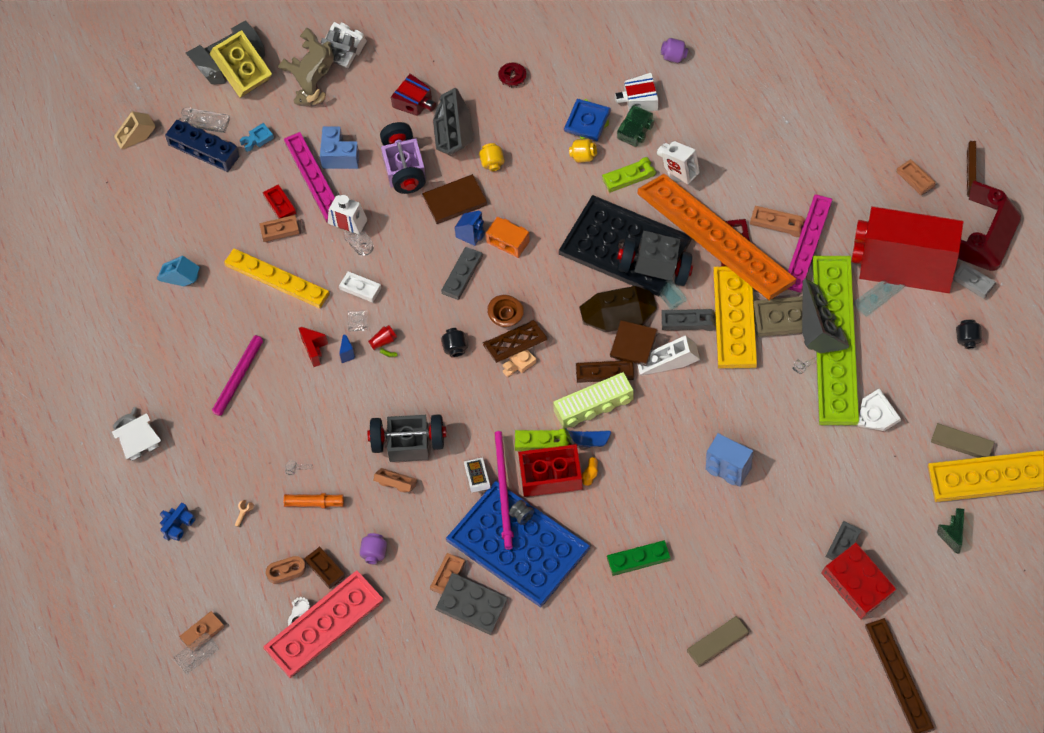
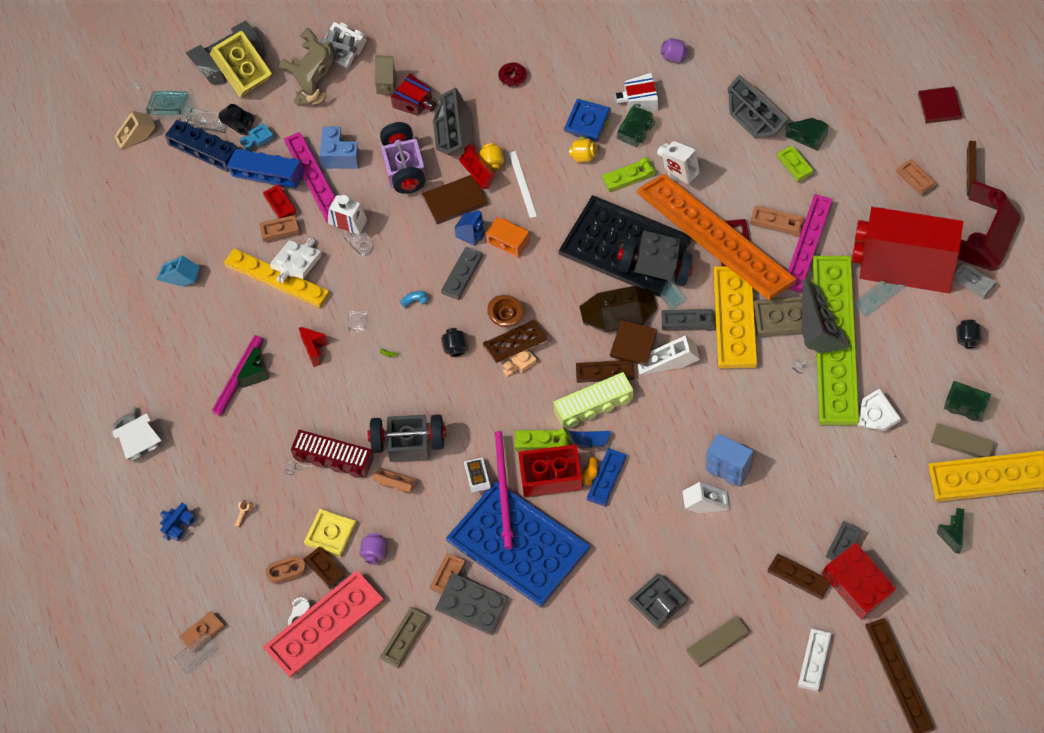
(167, 102): none -> clear light blue tile
(236, 118): none -> black piece
(251, 371): none -> dark green slope
(265, 168): none -> blue brick
(295, 259): none -> white plate
(306, 500): orange pin -> none
(330, 532): none -> light yellow tile
(332, 454): none -> dark red brick
(346, 350): blue slope -> none
(360, 286): white plate -> none
(382, 337): red cone -> none
(385, 74): none -> dark tan slope
(404, 637): none -> dark tan tile
(412, 296): none -> dark azure arm
(477, 167): none -> red plate
(521, 512): dark grey wheel -> none
(522, 183): none -> white sticker
(606, 477): none -> blue tile
(638, 558): green plate -> none
(657, 600): none -> dark grey plate
(705, 499): none -> white slope
(754, 109): none -> dark grey wedge
(794, 163): none -> lime plate
(799, 576): none -> reddish brown tile
(808, 132): none -> clear green slope
(814, 660): none -> white tile
(939, 104): none -> dark red tile
(967, 401): none -> clear green brick

